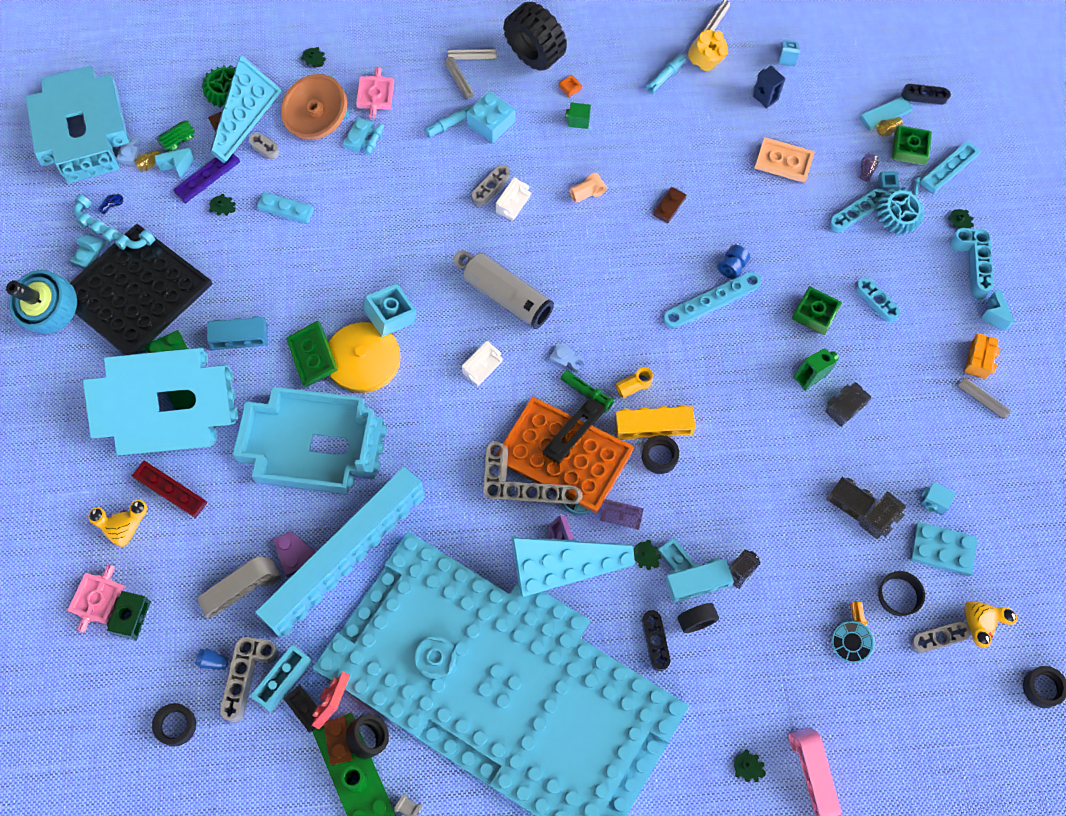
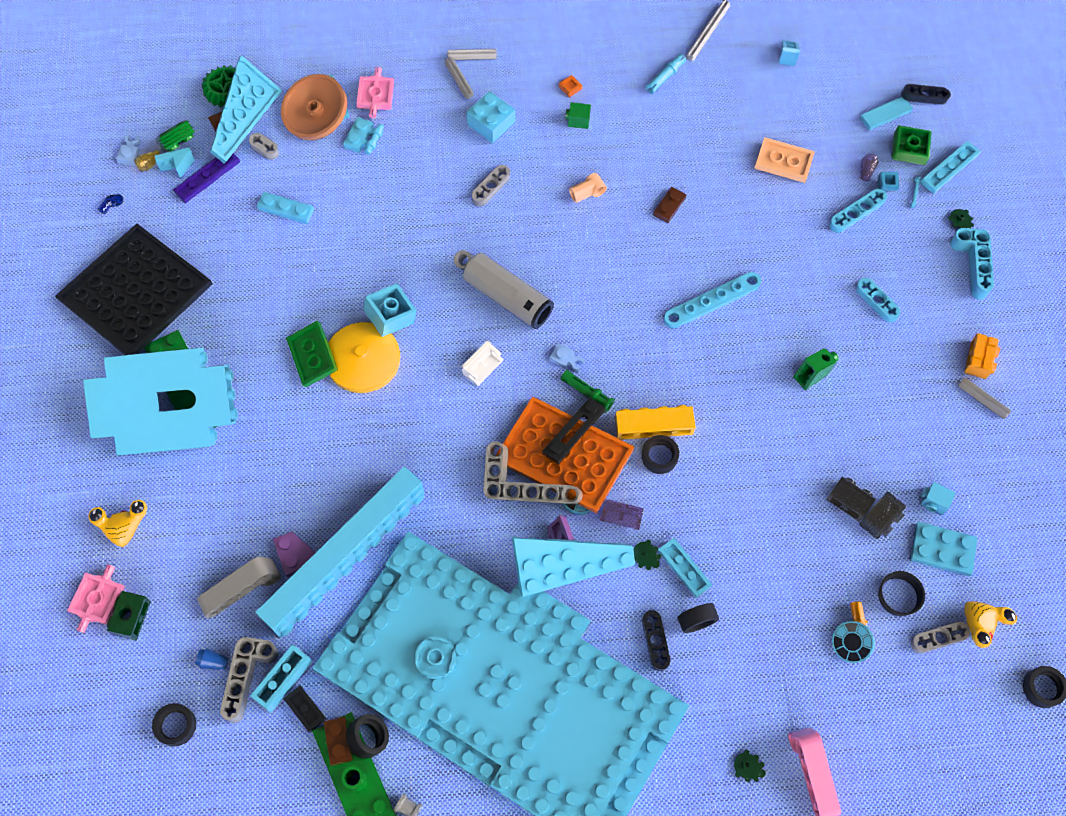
(42, 301): dark azure wheel -> none
(72, 95): medium azure panel -> none
(88, 251): medium azure slope -> none
(109, 233): medium azure bar -> none
(169, 489): dark red plate -> none
(222, 205): dark green piece -> none
(237, 333): dark azure brick -> none
(281, 433): medium azure panel -> none
(314, 57): dark green piece -> none
(330, 700): coral plate -> none
(443, 124): medium azure pin -> none
(513, 199): white hinge -> none
(535, 35): black tyre -> none
(633, 383): yellow piece -> none
(699, 580): medium azure brick -> none
(708, 50): yellow brick -> none
(733, 261): blue wheel -> none
(744, 567): clear smoke brick -> none
(768, 86): dark blue brick -> none
(816, 300): green brick -> none
(847, 404): clear smoke brick -> none
(888, 126): clear yellow cone -> none
(894, 211): medium azure gear -> none
(999, 312): medium azure slope -> none

